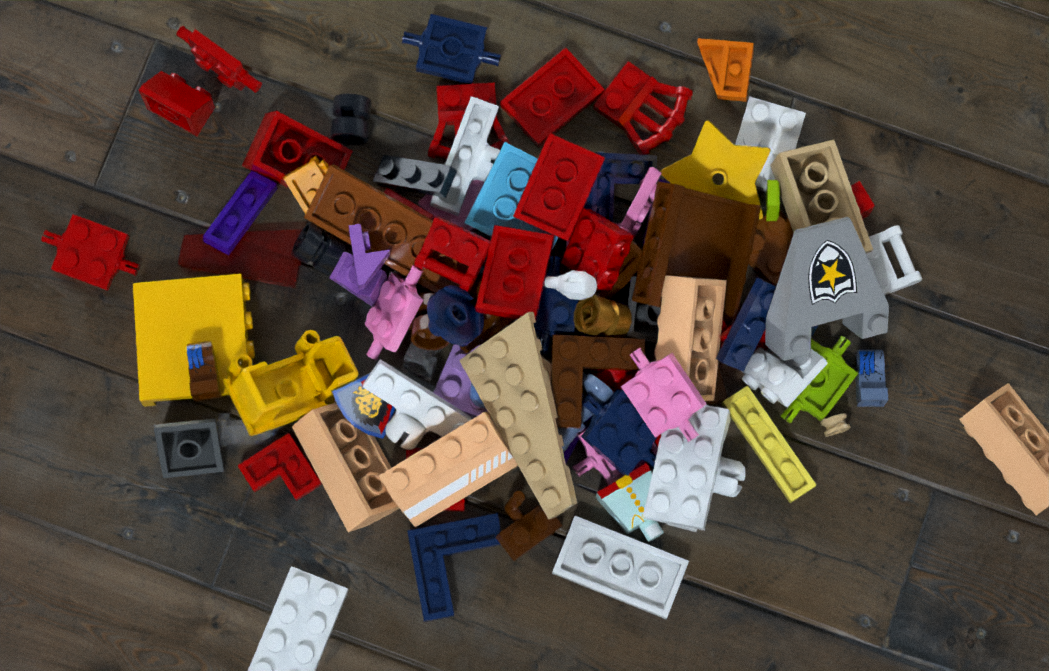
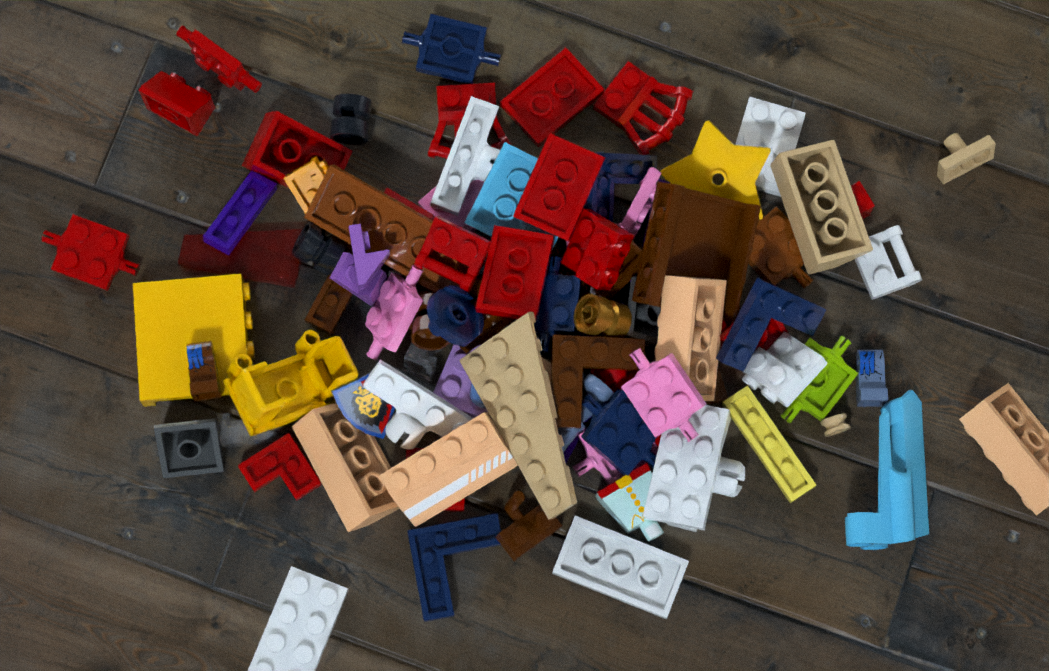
(329, 304): none -> reddish brown plate
(415, 176): black plate -> none
(574, 284): white piece -> none
(728, 67): orange wing -> none
(772, 200): lime tile -> none
(823, 282): light grey wedge -> none
(901, 481): none -> medium azure panel
(964, 157): none -> tan tile

